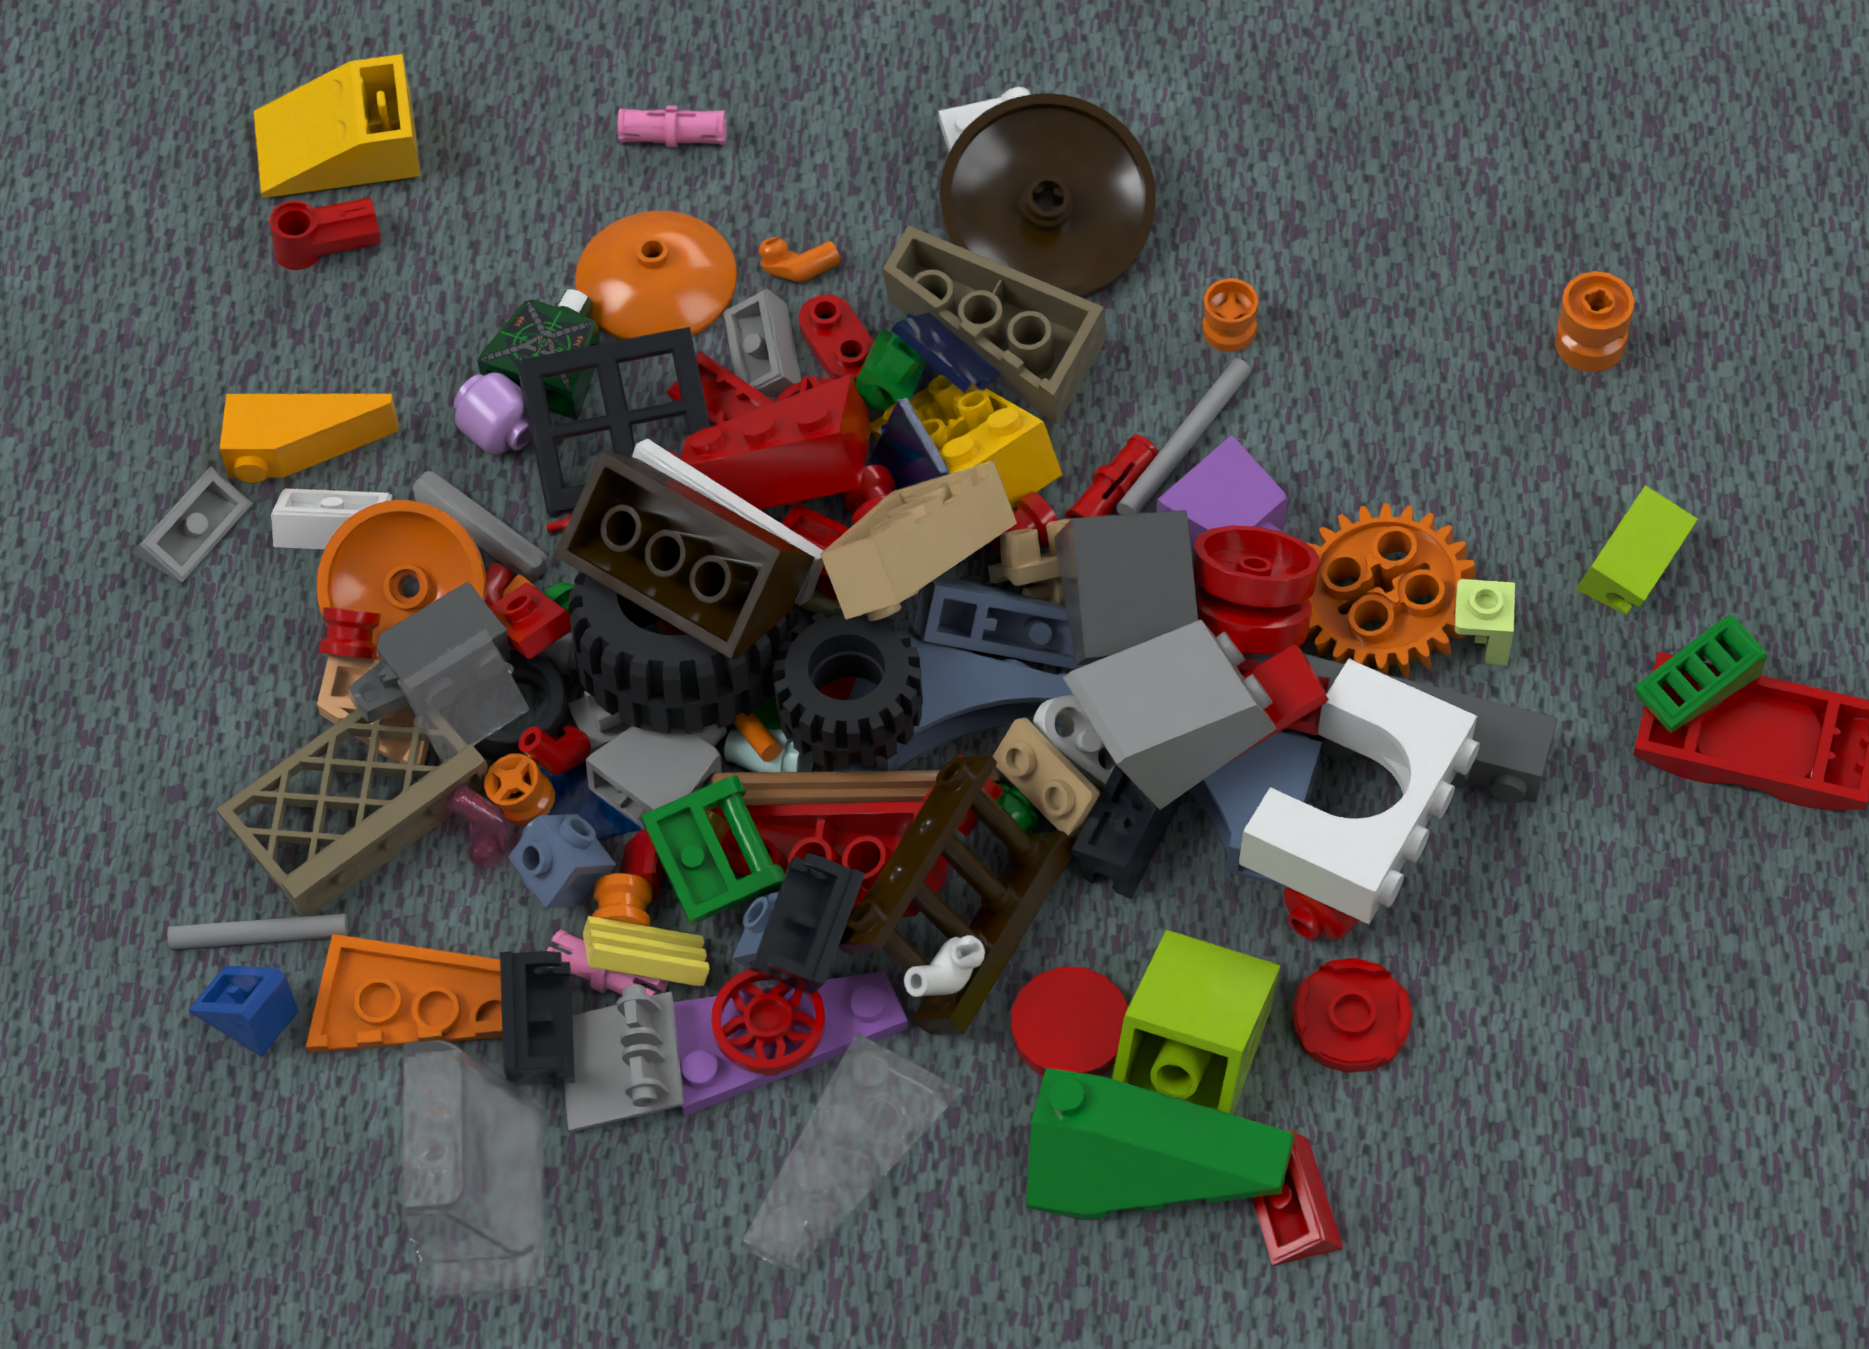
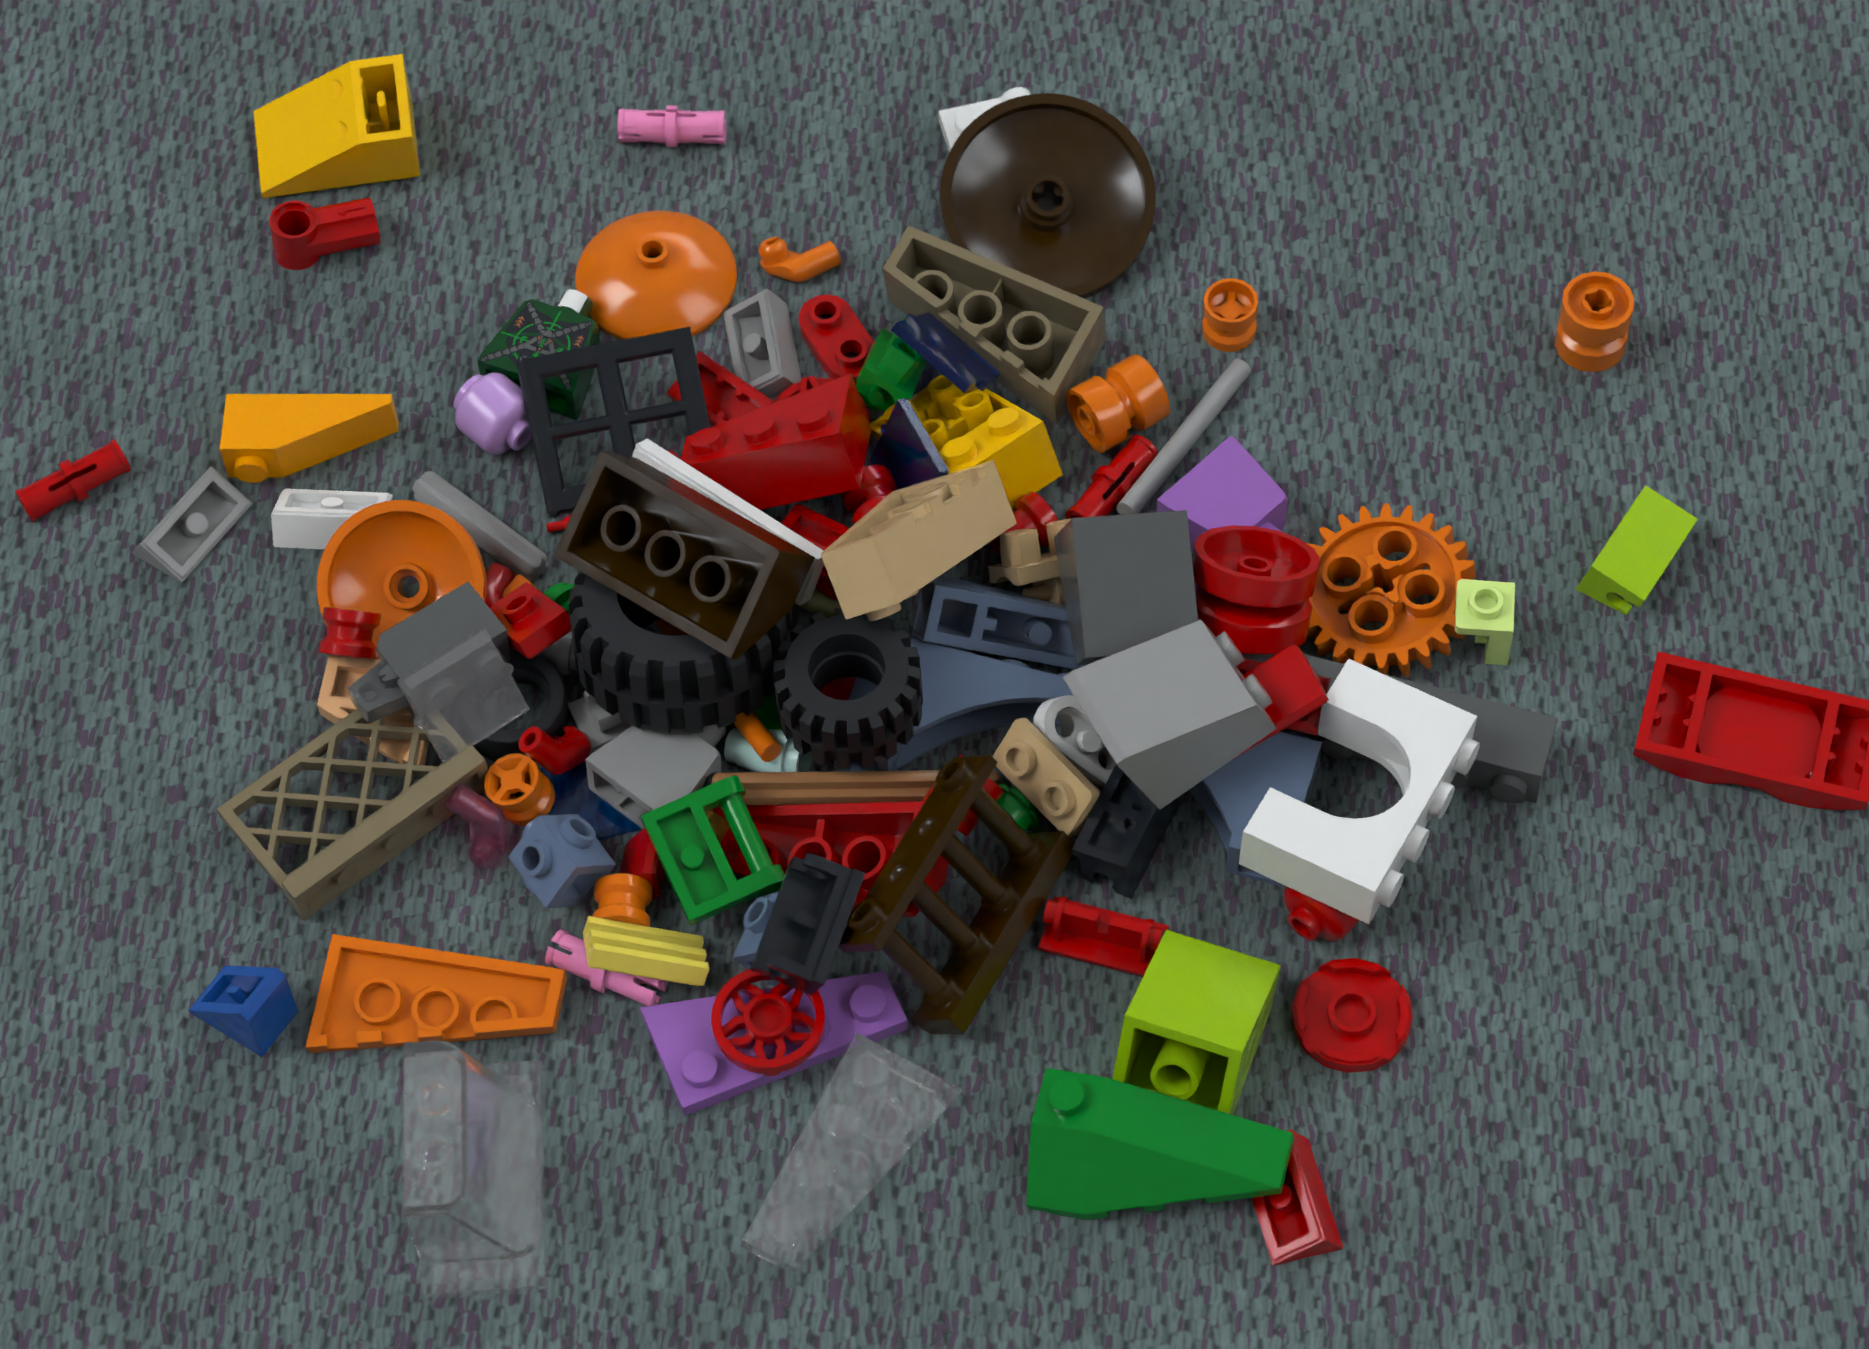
(73, 480): none -> red pin
(256, 931): light grey bar -> none
(537, 1018): black hinge -> none
(624, 1060): light grey hinge -> none
(948, 969): white arm -> none
(1068, 1021): red tile -> none
(1100, 936): none -> red hinge
(1123, 400): none -> orange wheel
(1728, 649): green slope -> none

